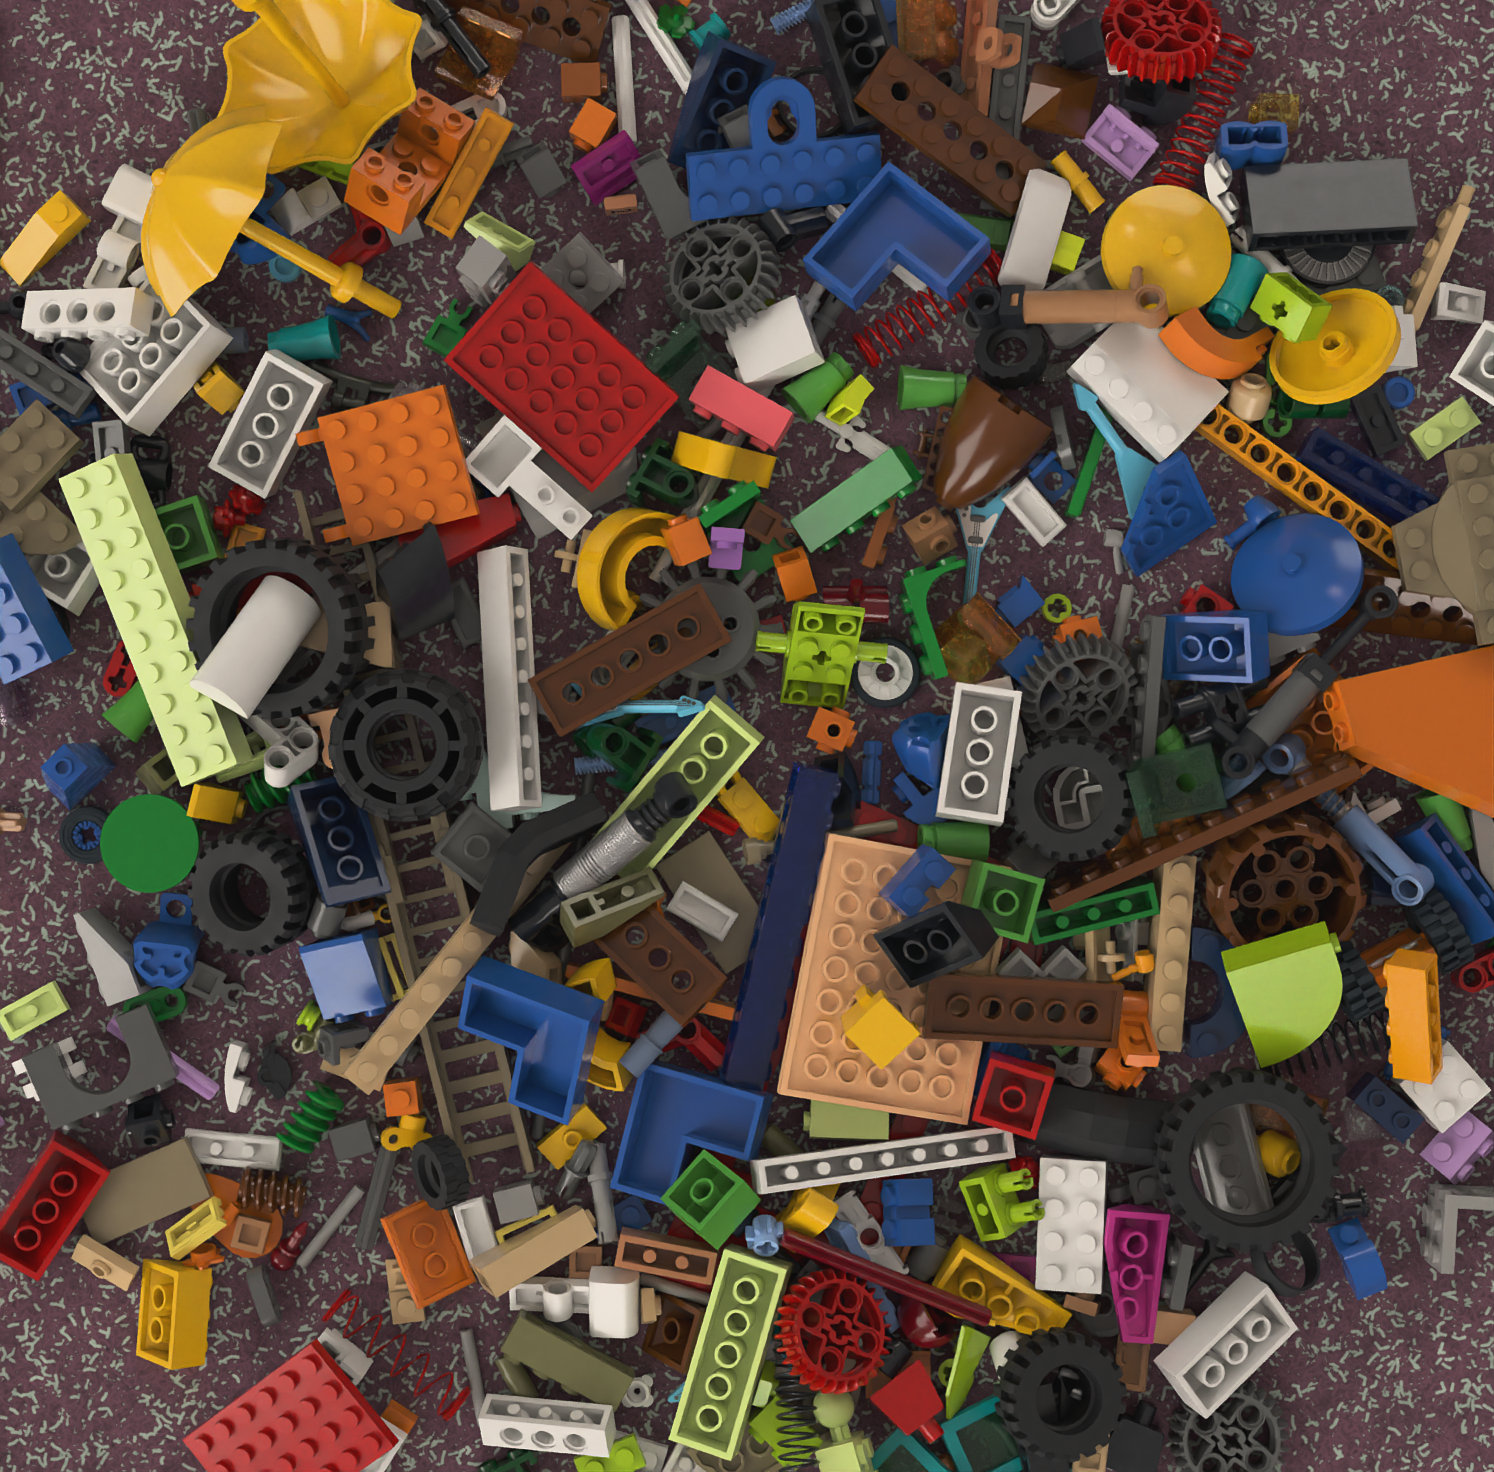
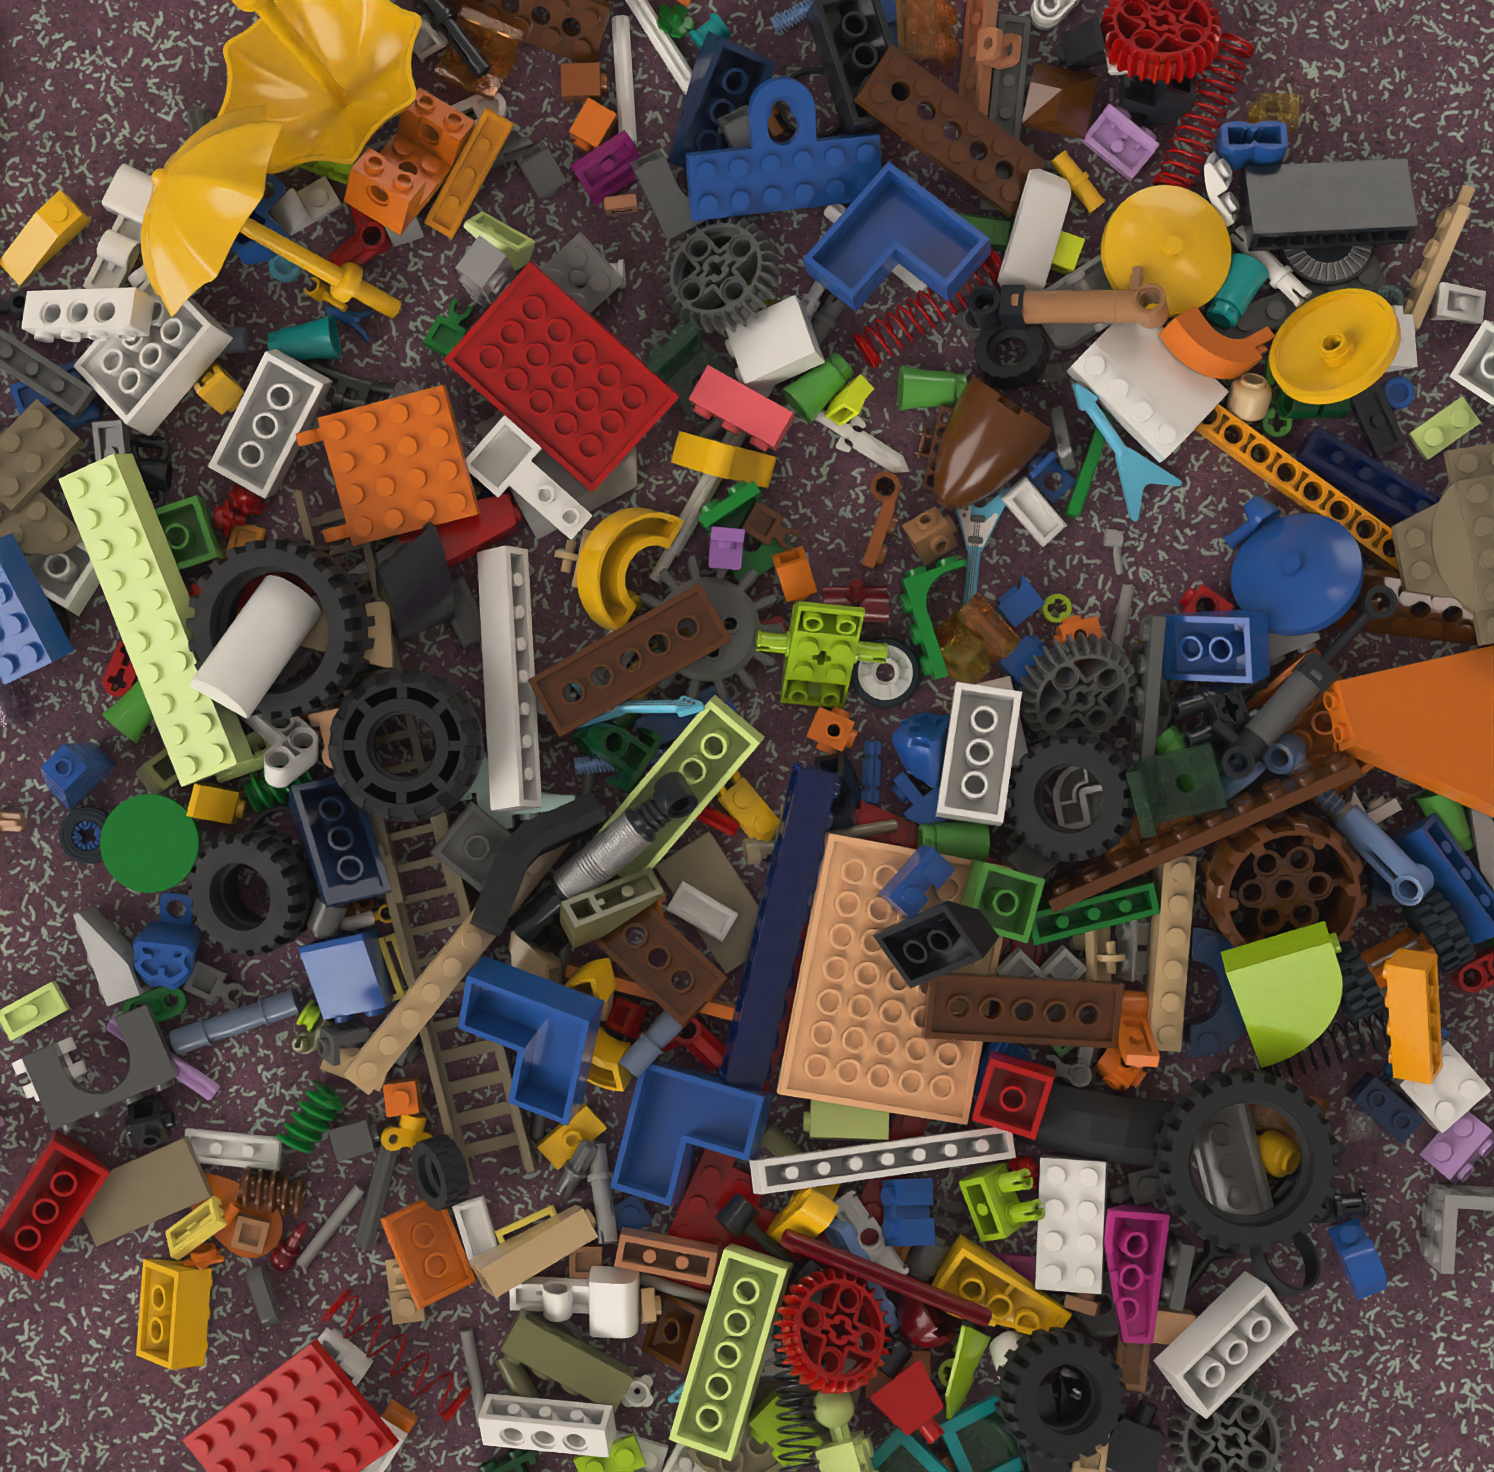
(69, 354): black bar -> none
(104, 1262): tan plate -> none
(235, 1022): none -> sand blue piece
(236, 1085): white slope -> none
(274, 1071): black piece -> none
(322, 293): none -> yellow hand
(518, 1200): light grey brick -> none
(659, 477): dark green pin -> none
(685, 539): orange brick -> none
(710, 1199): bright green brick -> none
(764, 1235): light blue gear -> none
(766, 1385): lime plate -> none
(788, 228): black piece -> none
(857, 499): brick -> none
(878, 1026): yellow plate -> none
(952, 75): dark grey plate -> none
(1143, 964): light orange hand -> none
(1167, 515): blue plate -> none
(1290, 307): lime brick -> none

